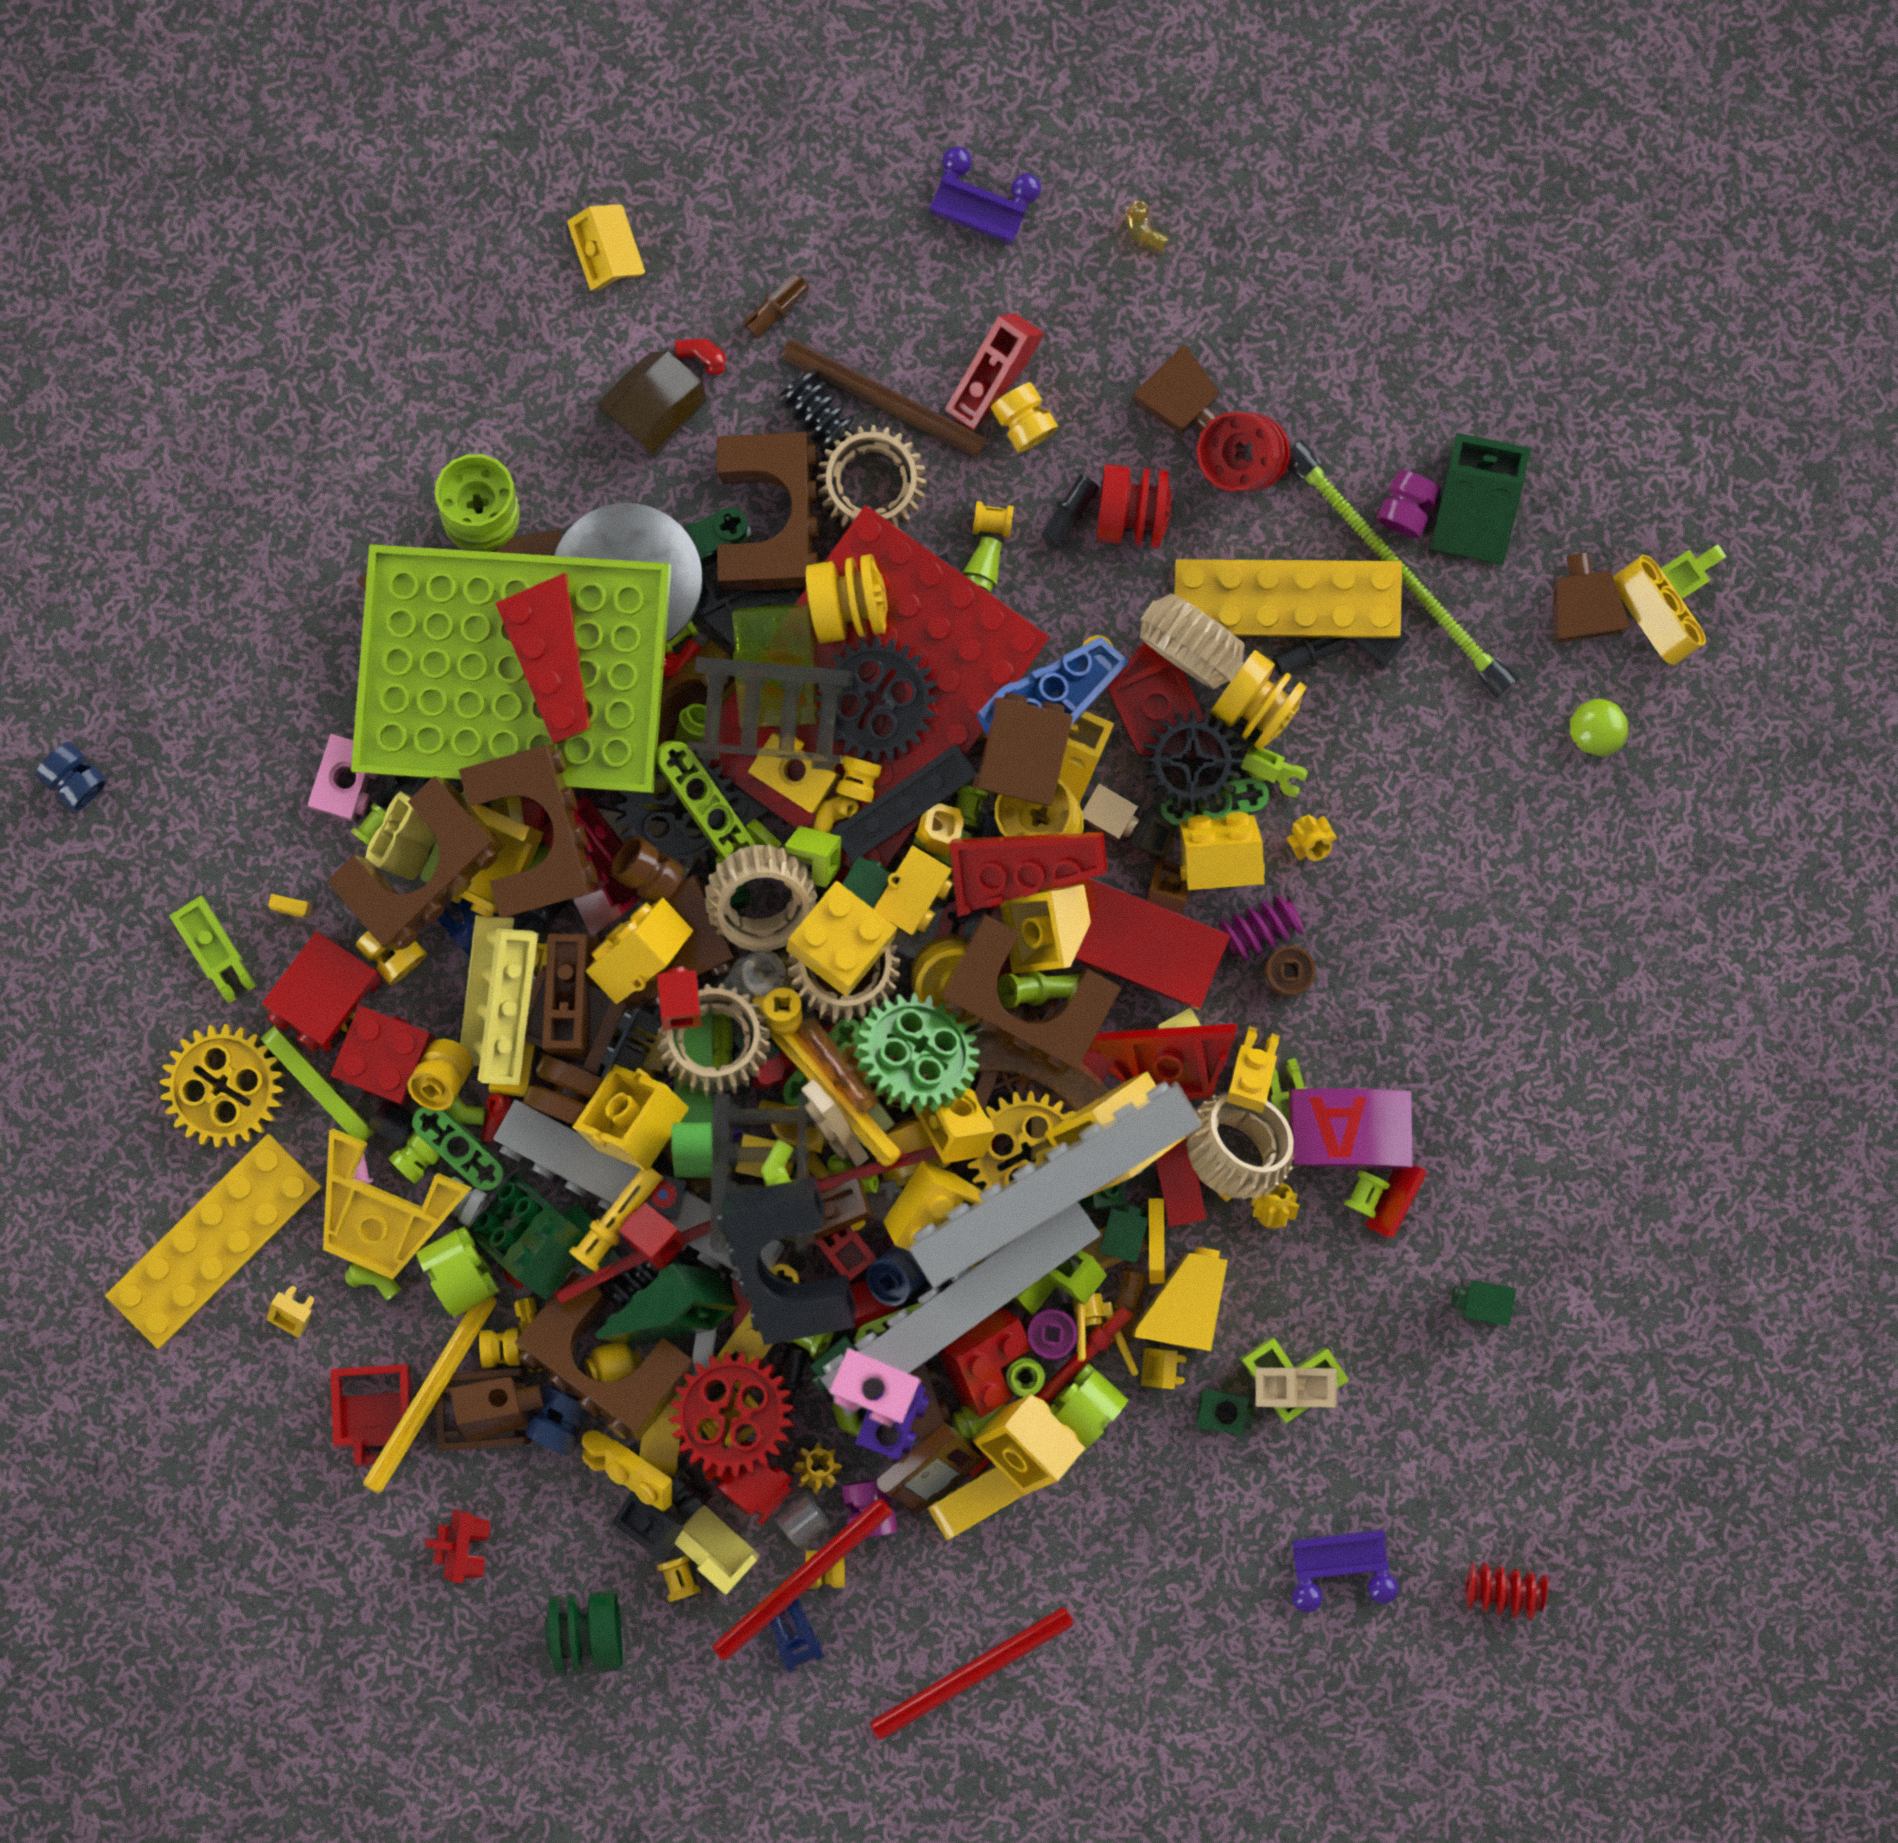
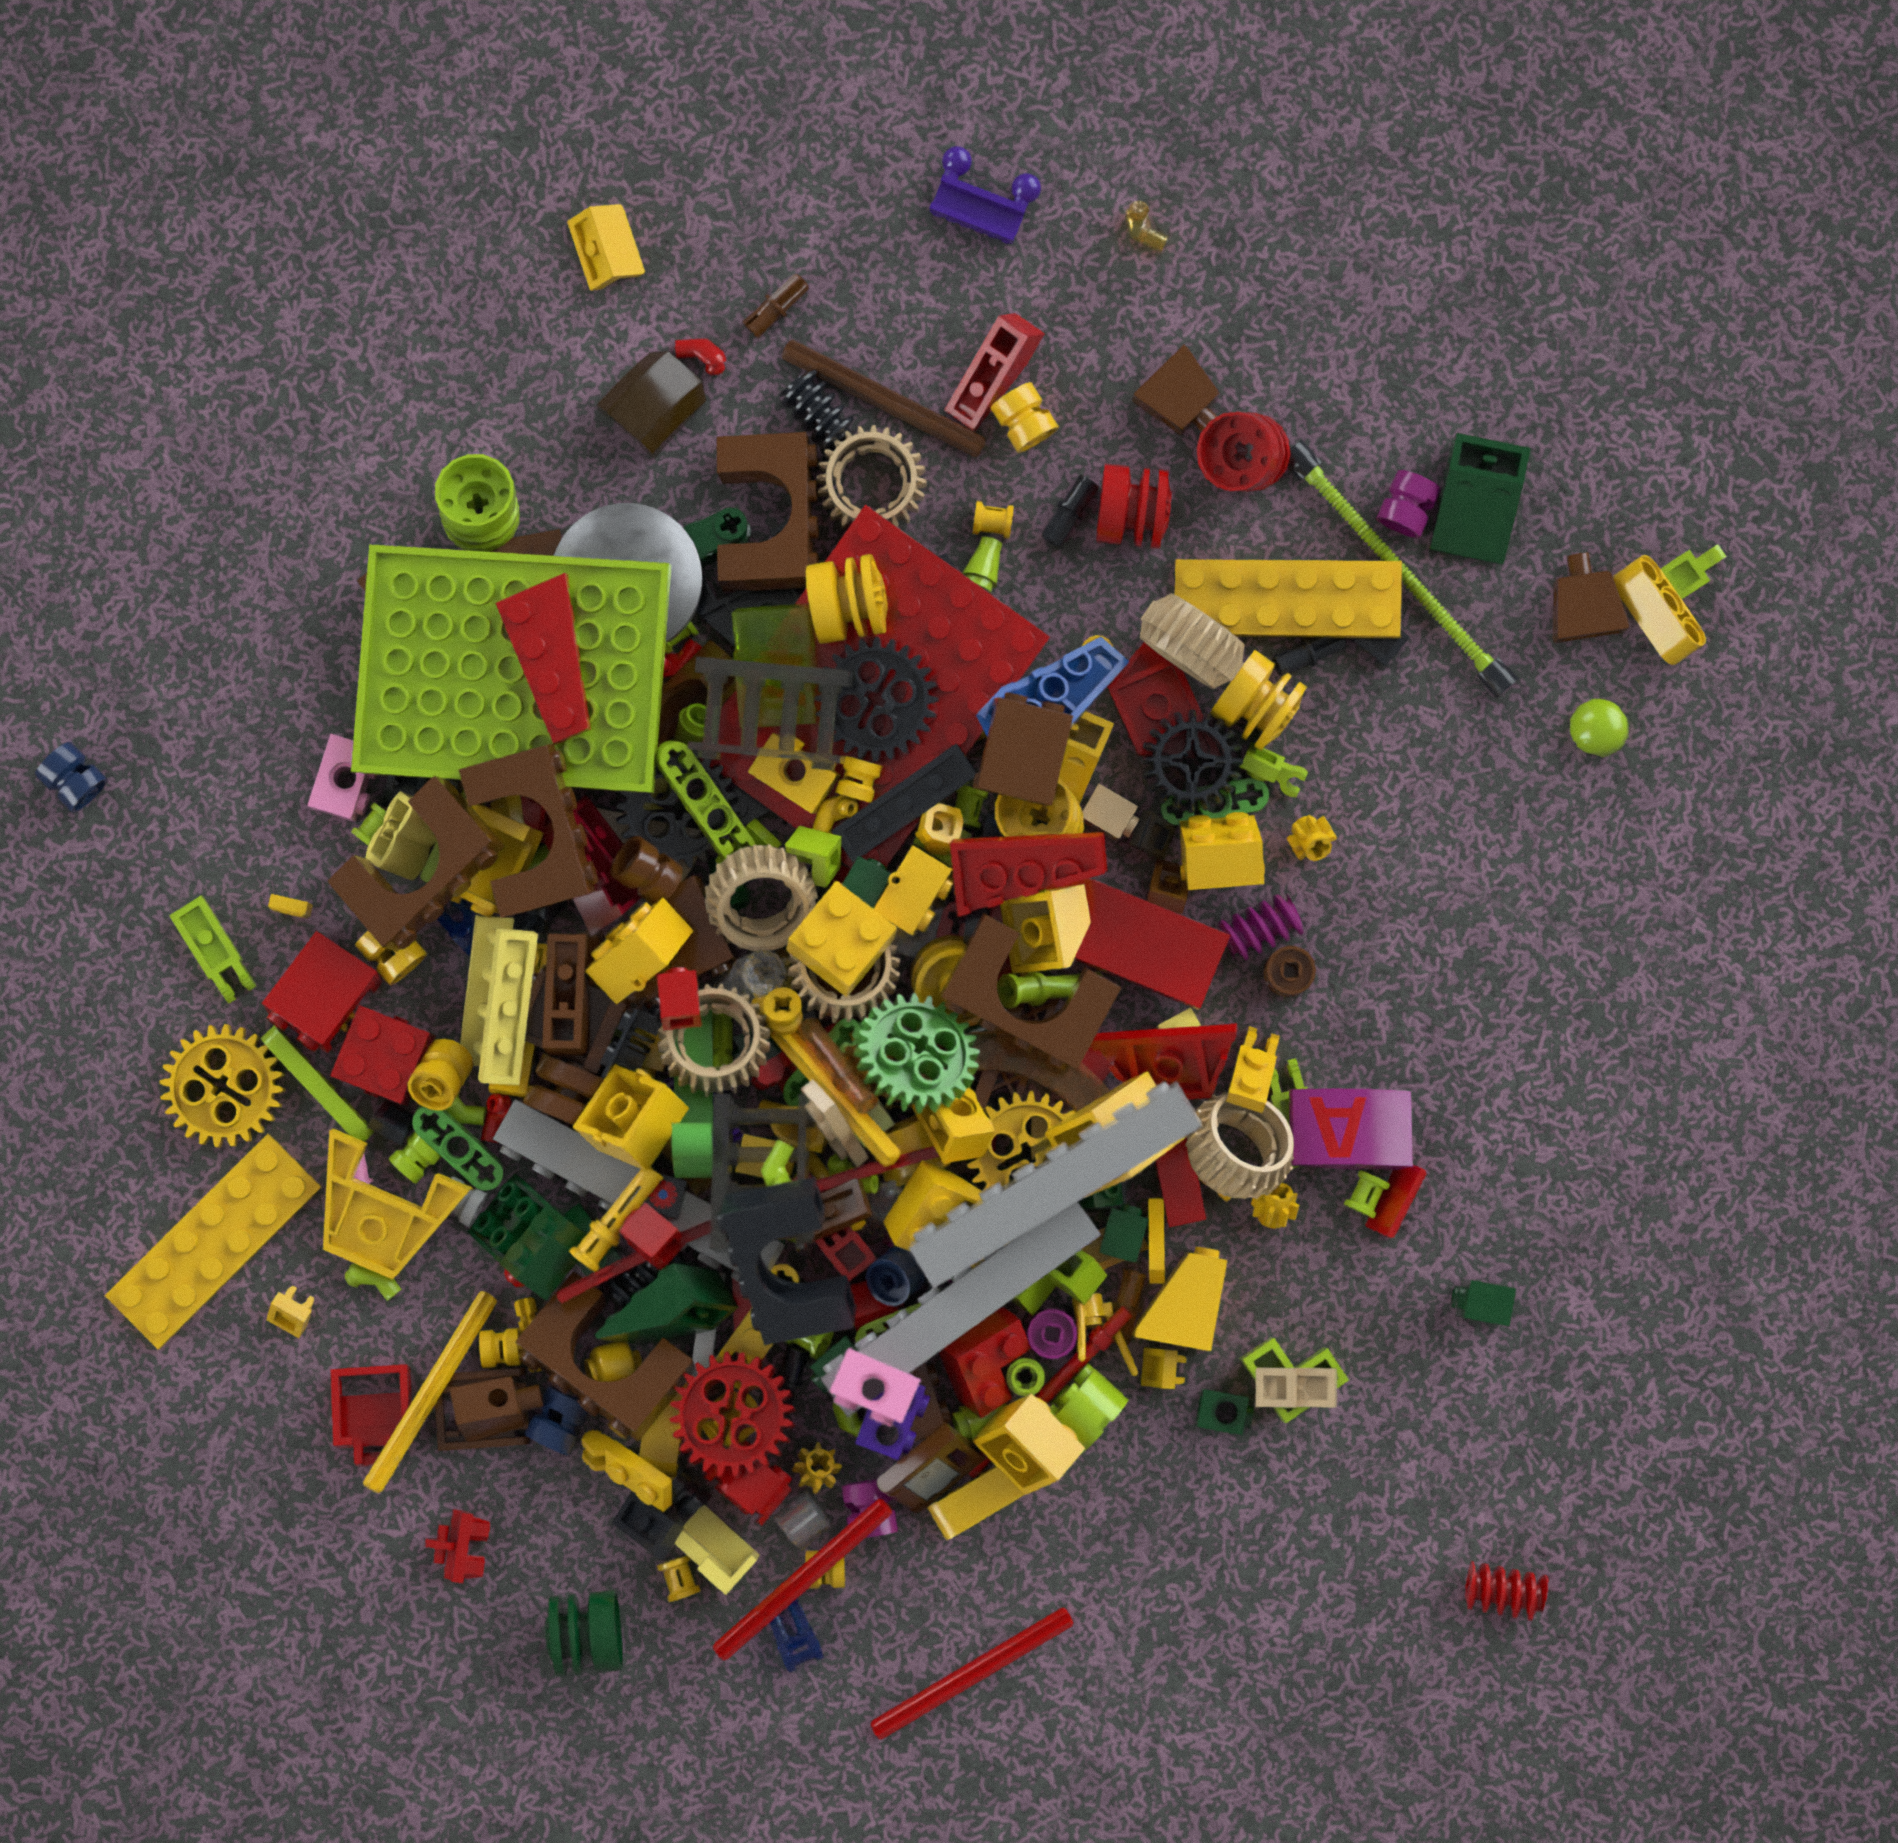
(458, 1272): lime brick -> none
(1339, 1556): dark purple gear -> none

